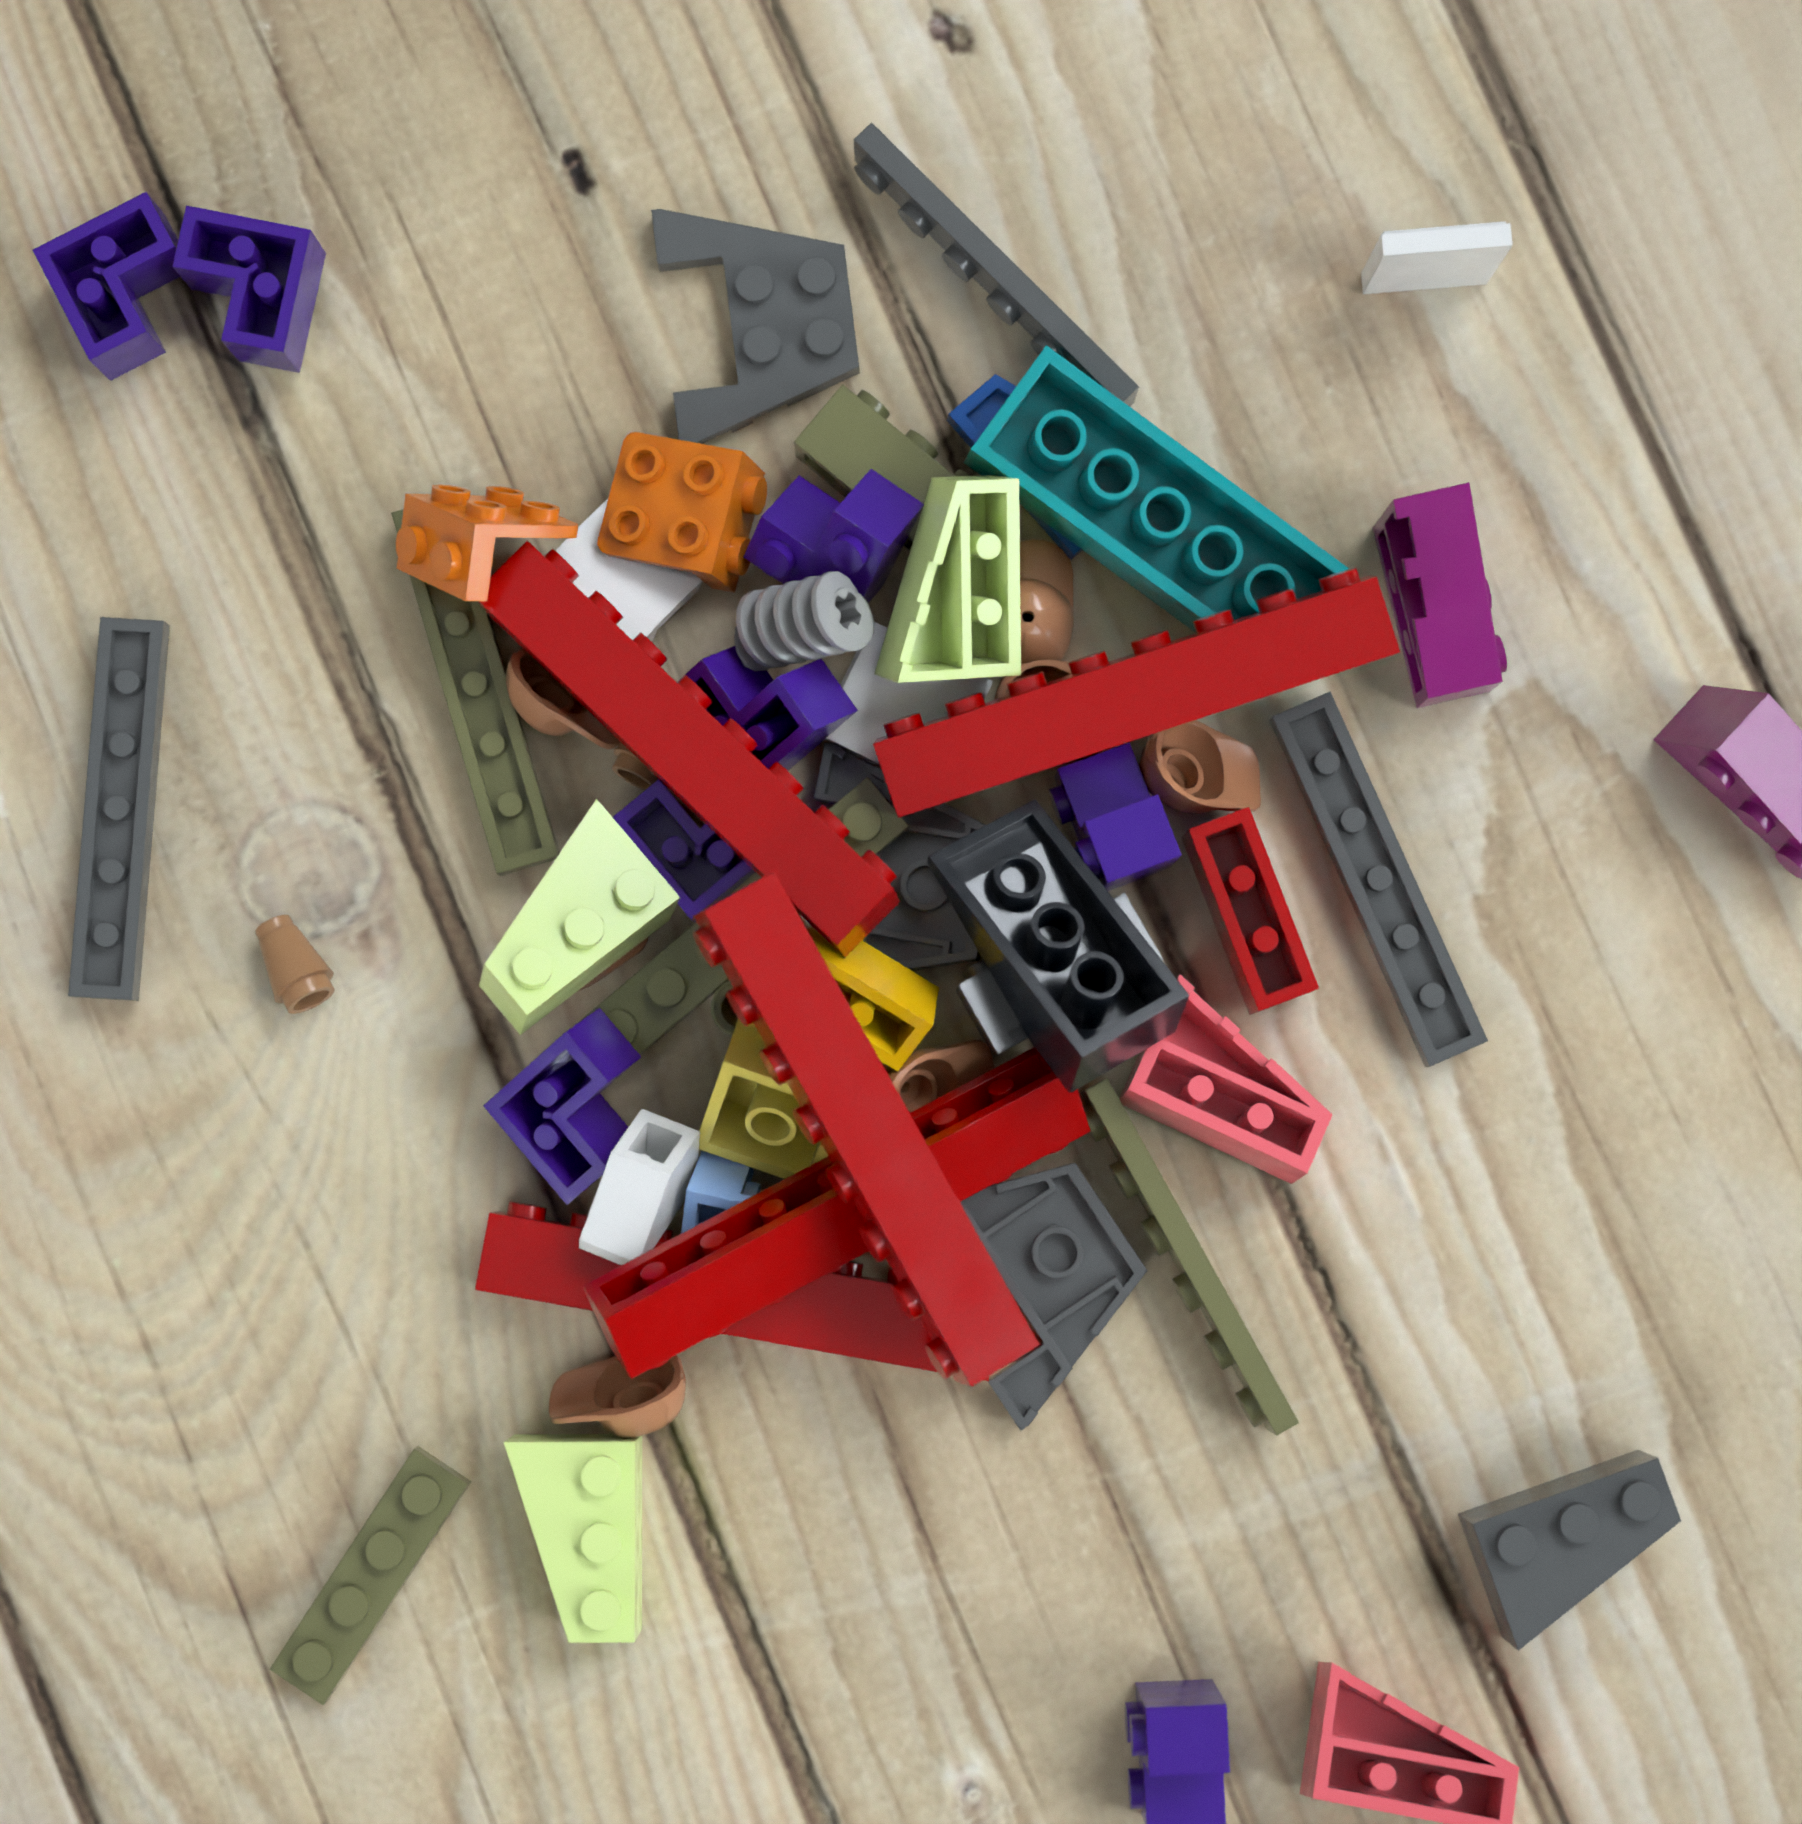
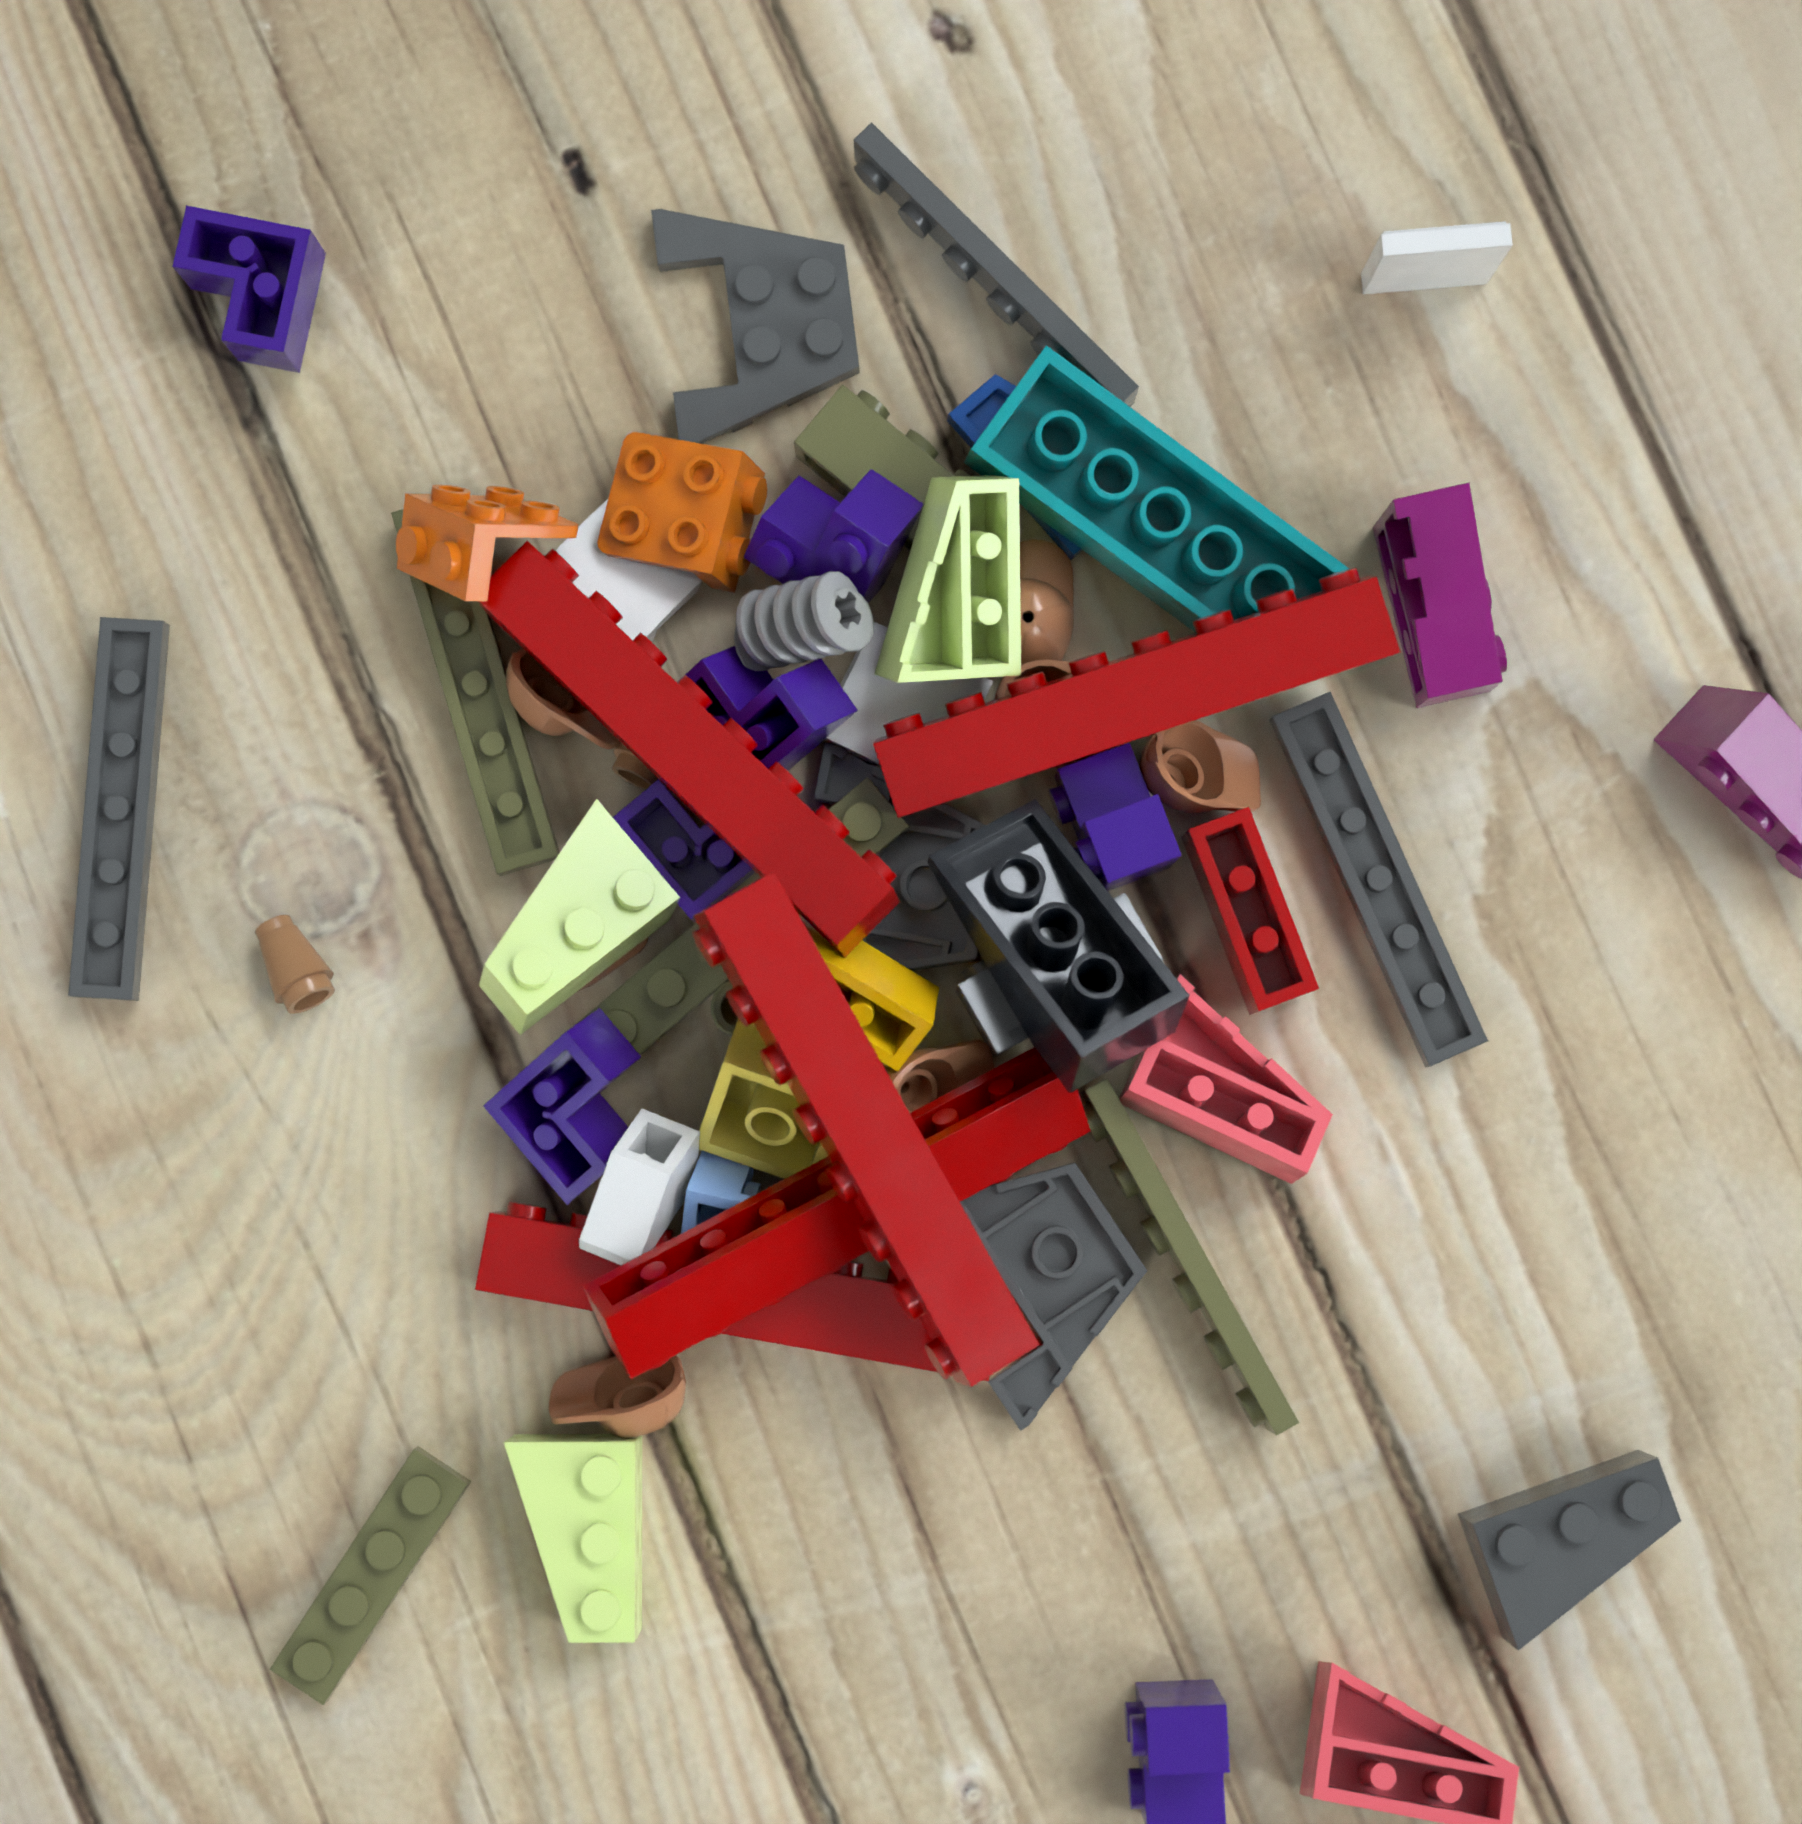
(101, 275): dark purple brick -> none

